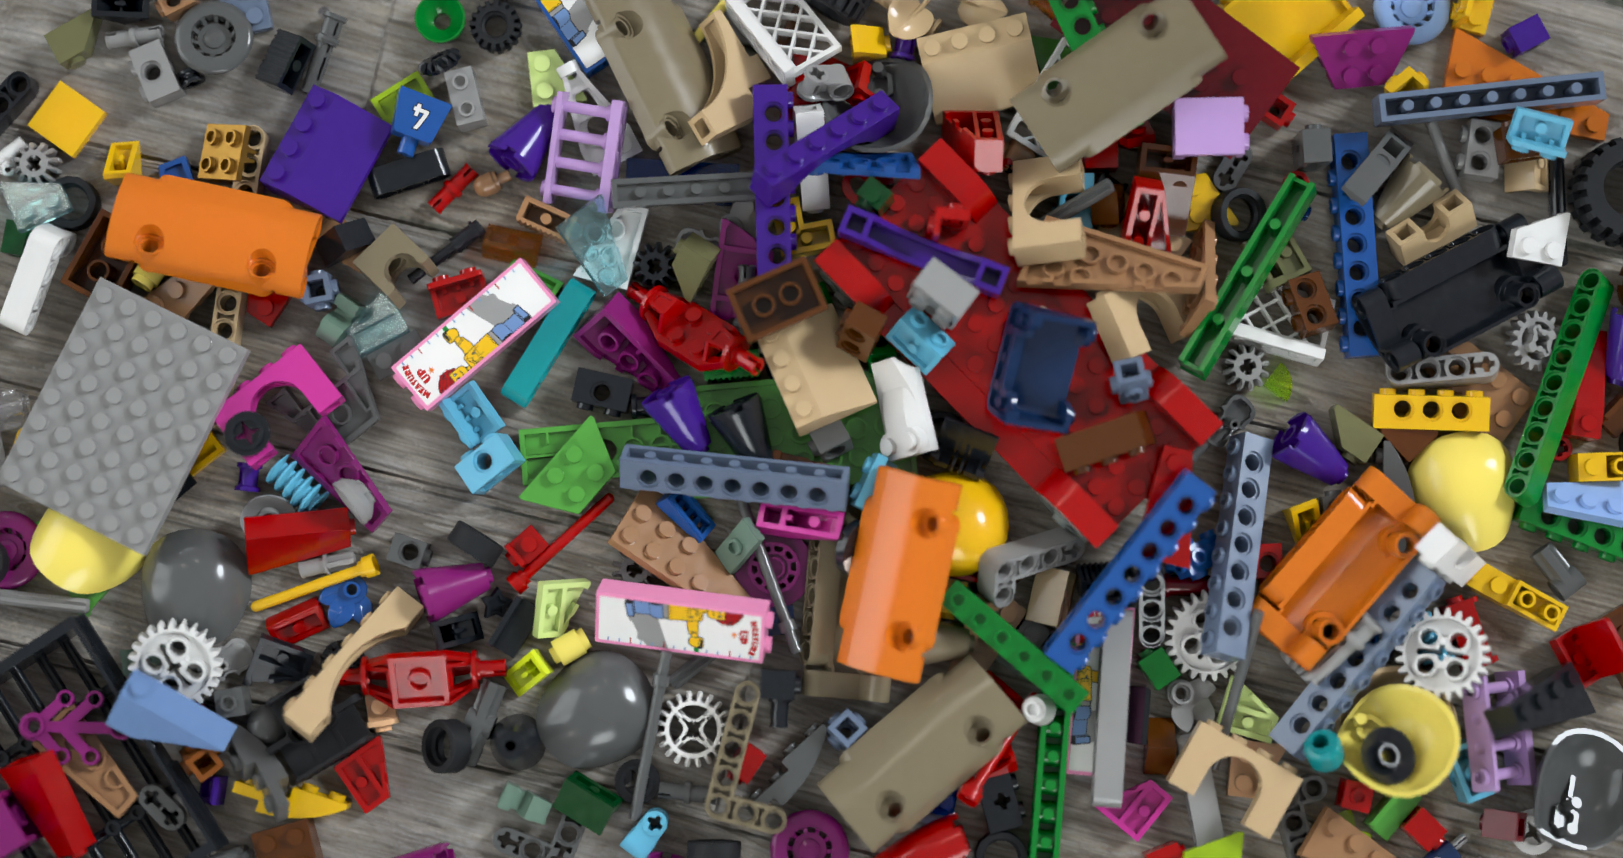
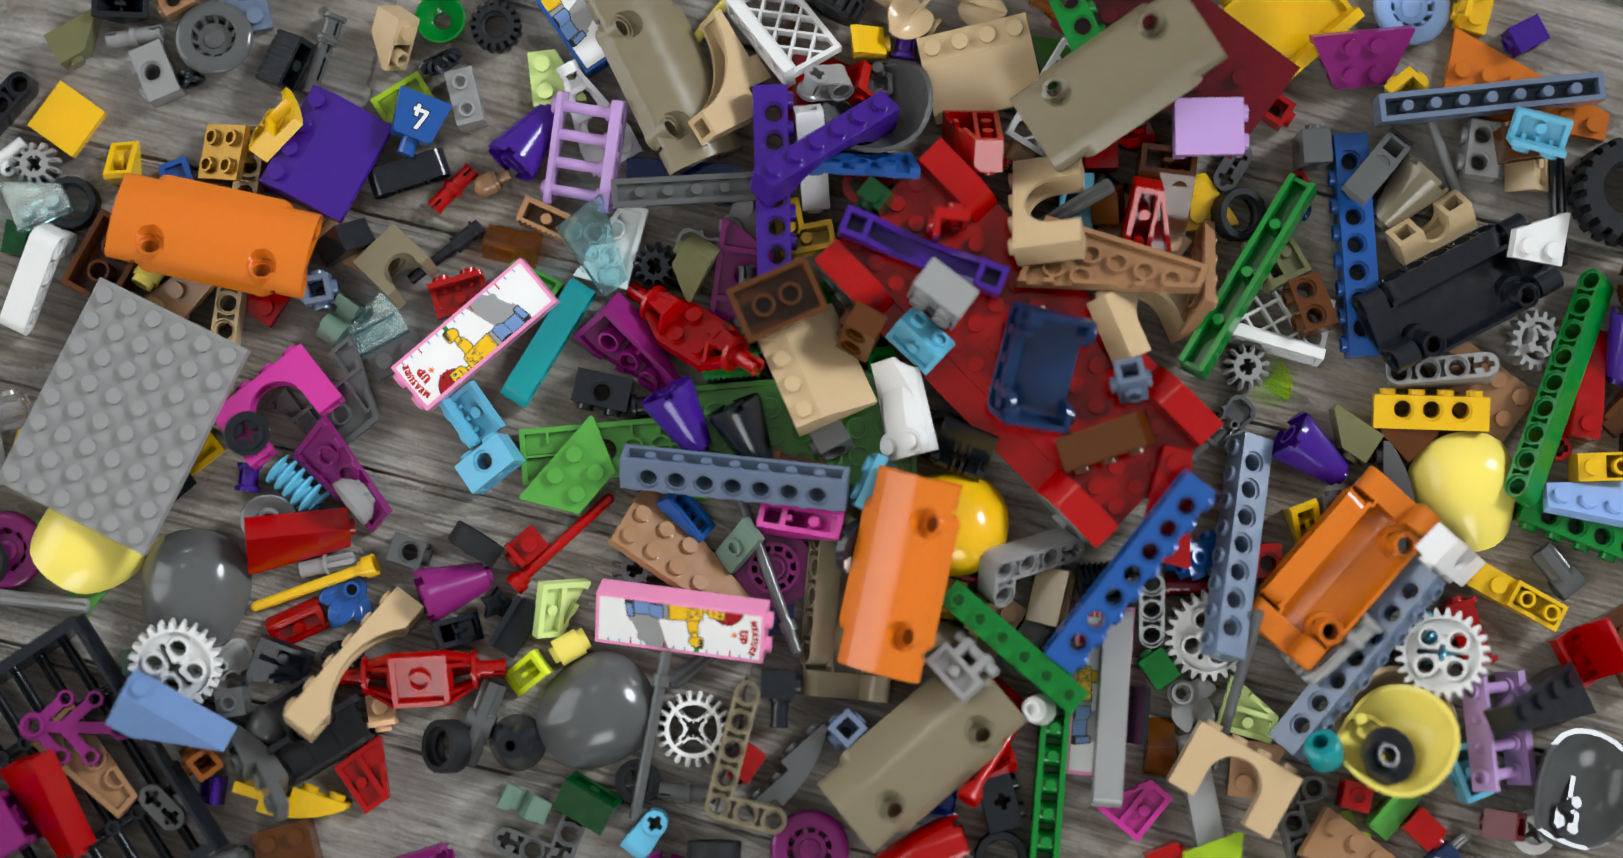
(276, 127): none -> yellow slope
(394, 36): none -> tan slope
(956, 672): none -> light grey plate

